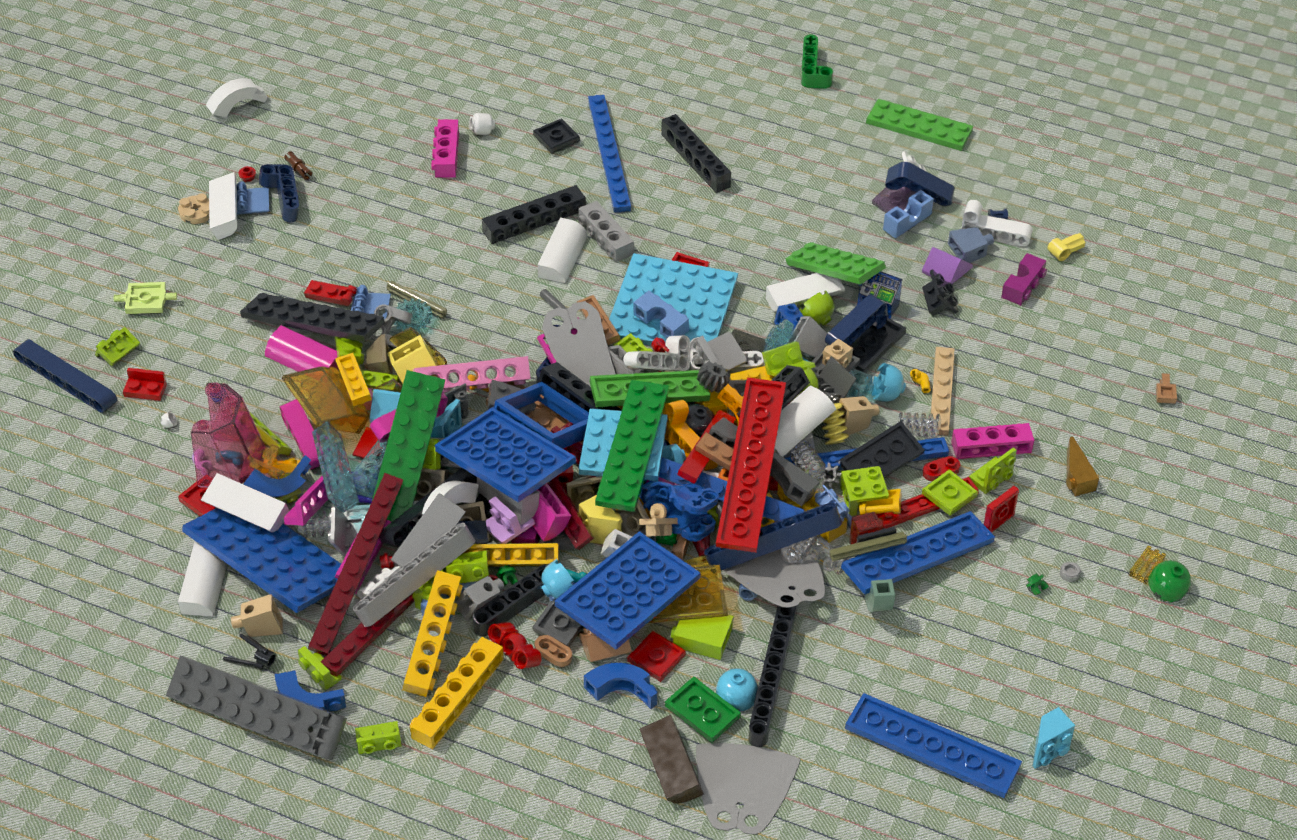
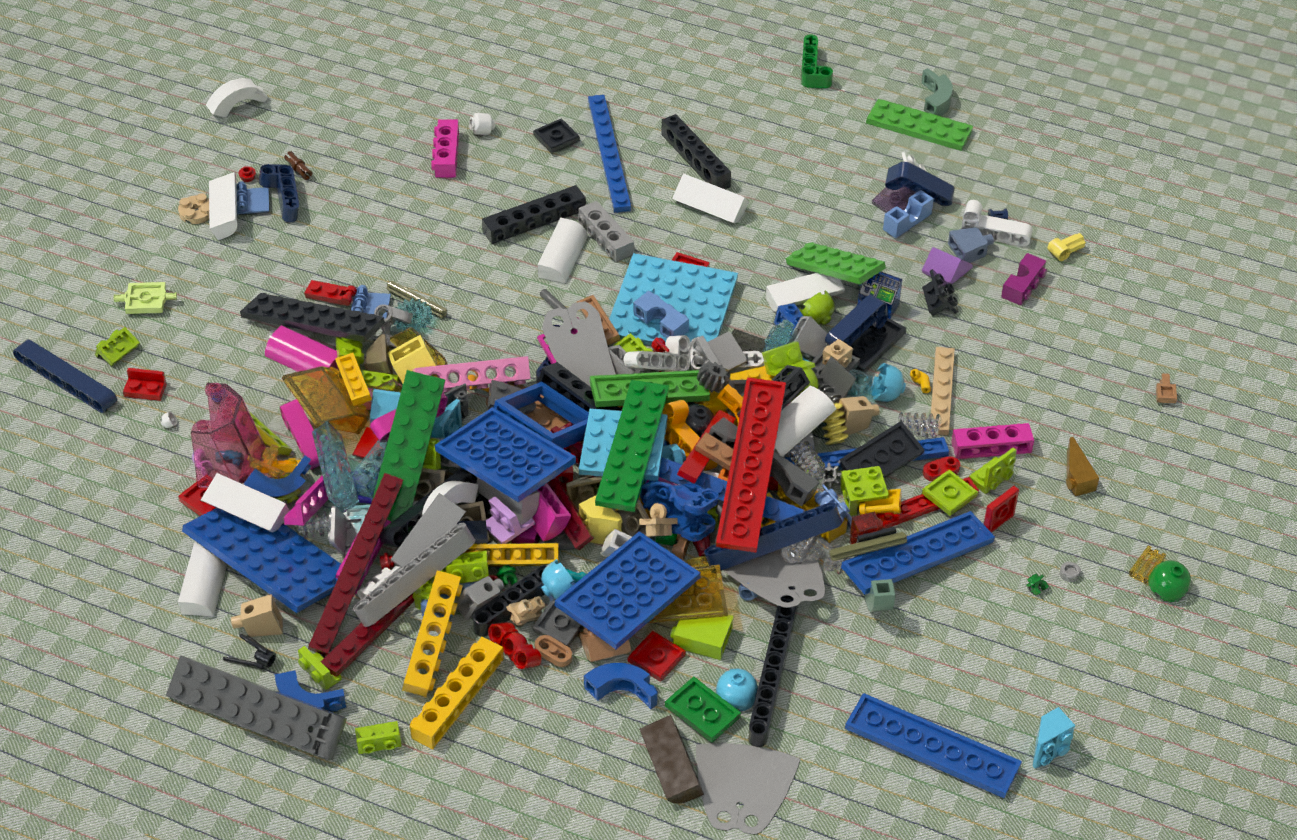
(526, 610): none -> tan hips
(710, 198): none -> white brick
(942, 88): none -> sand green arch

